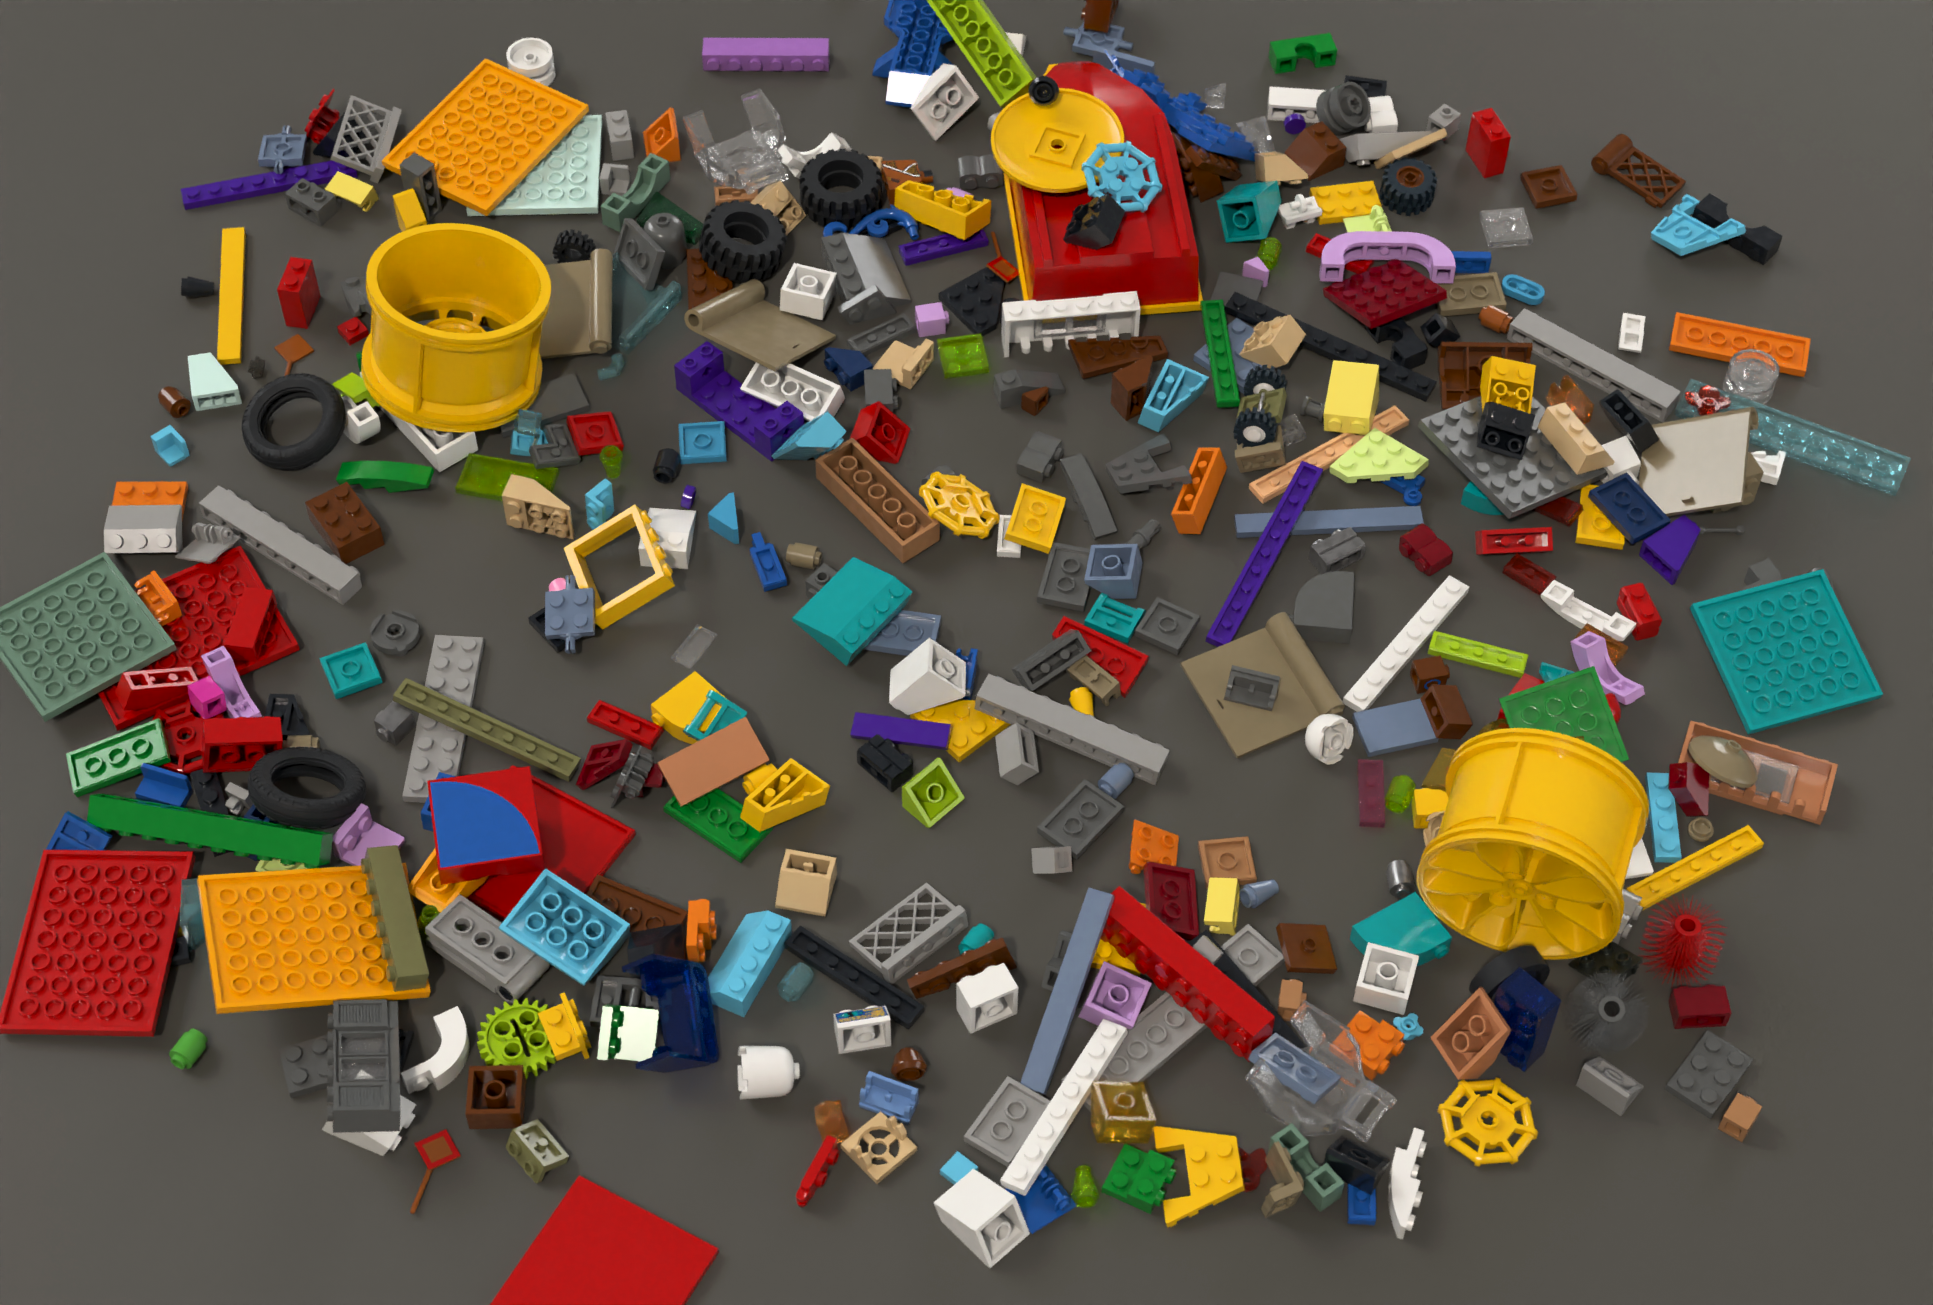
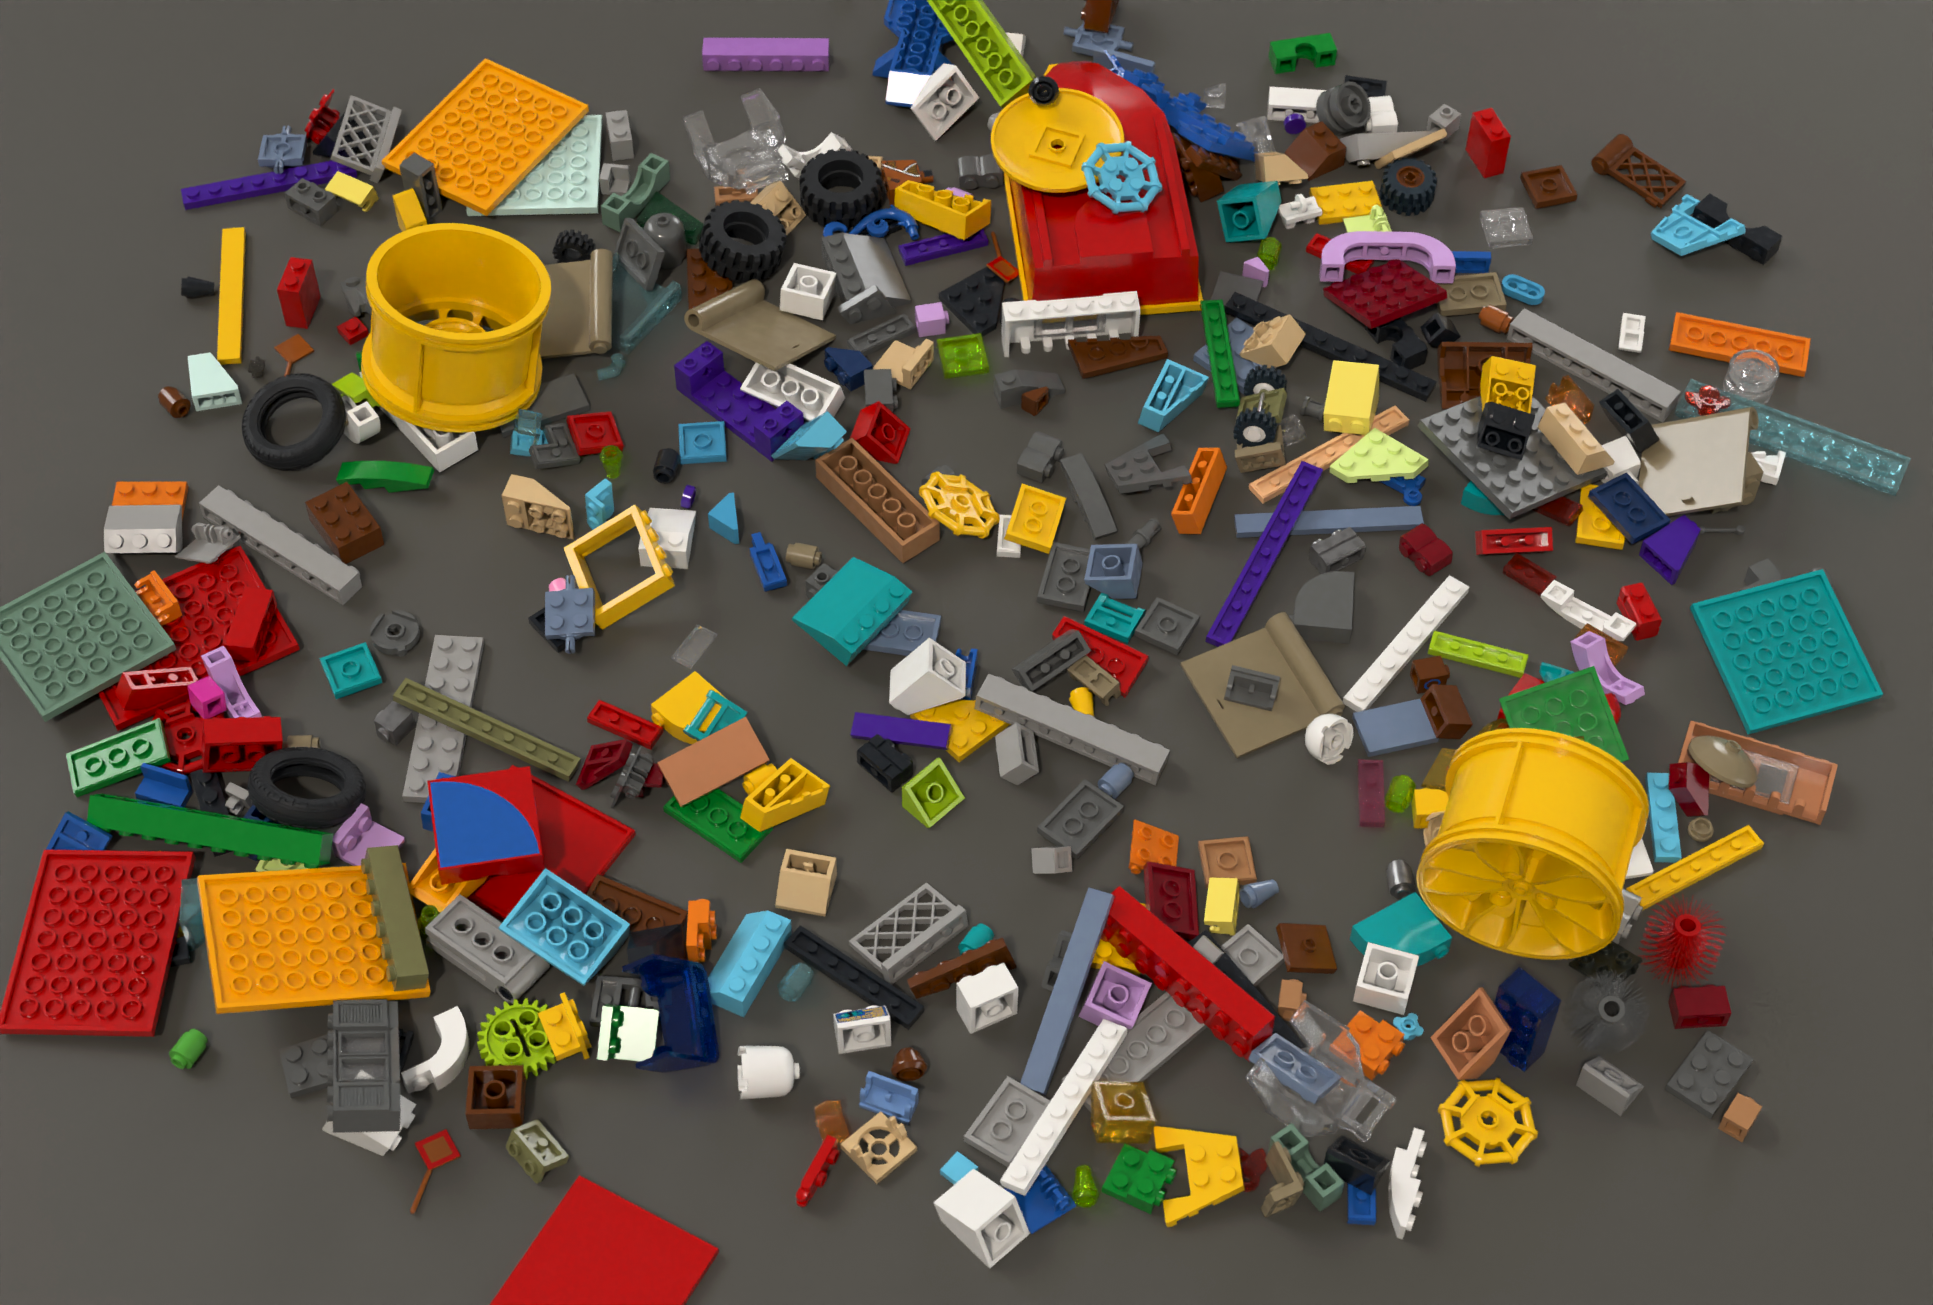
(170, 445): medium azure panel -> none
(291, 717): black wing -> none
(489, 475): clear neon green tile -> none
(532, 59): white wheel -> none
(662, 137): orange slope -> none
(1095, 223): black slope -> none
(1131, 387): reddish brown slope -> none
(1501, 967): black tyre -> none

